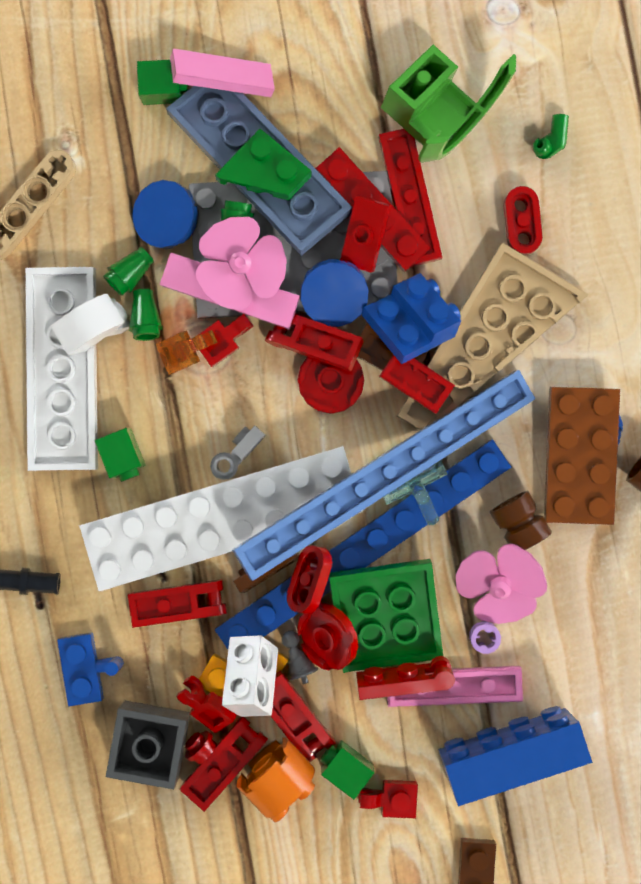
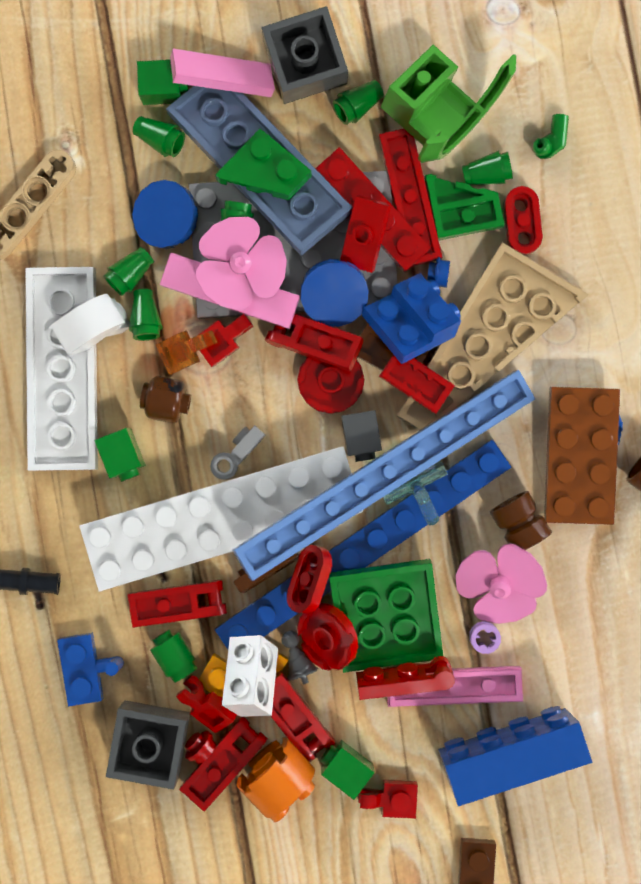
(159, 135): none -> green cone
(165, 399): none -> reddish brown head
(173, 655): none -> green brick
(305, 55): none -> dark grey brick
(356, 102): none -> green cone
(361, 435): none -> dark grey brick
(439, 272): none -> blue plate
(462, 209): none -> green wing
(488, 170): none -> green cone

